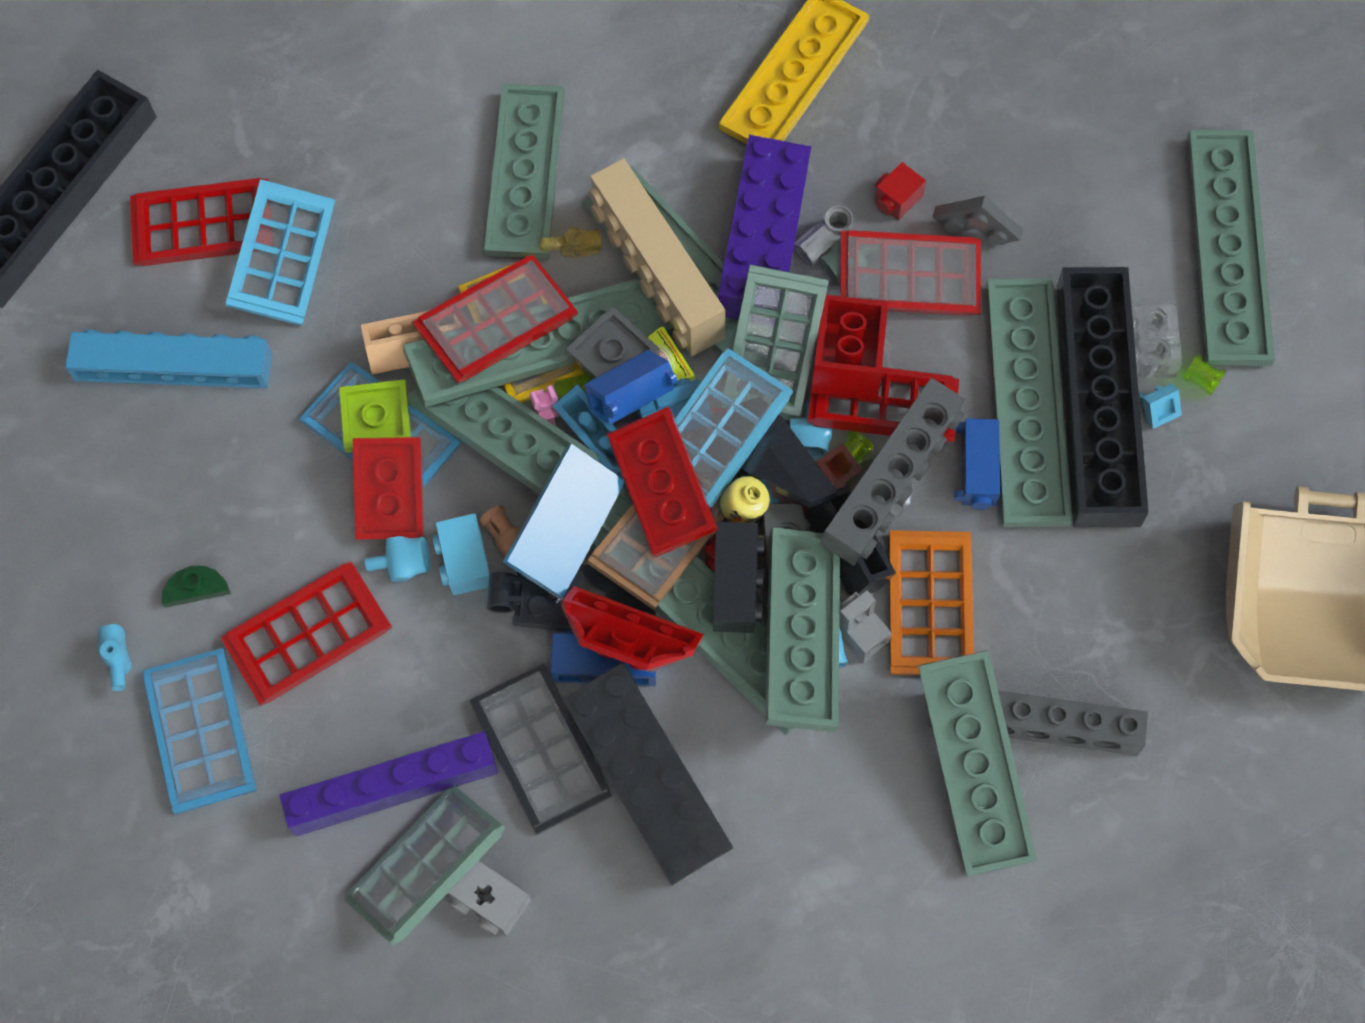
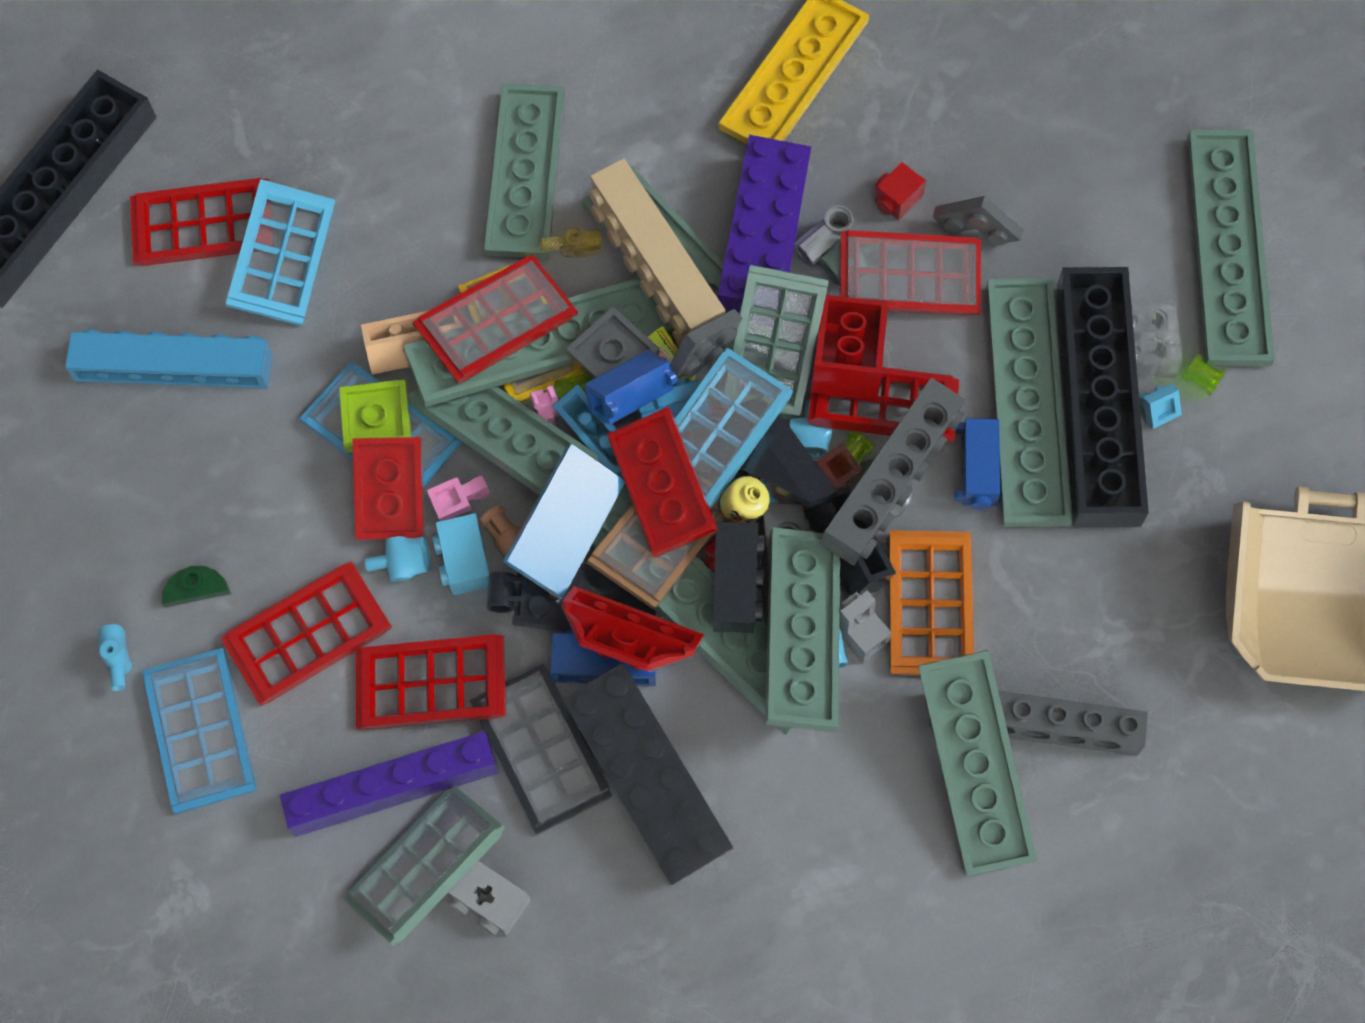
(453, 499): none -> bright pink plate
(494, 678): none -> red piece
(705, 344): none -> dark grey plate

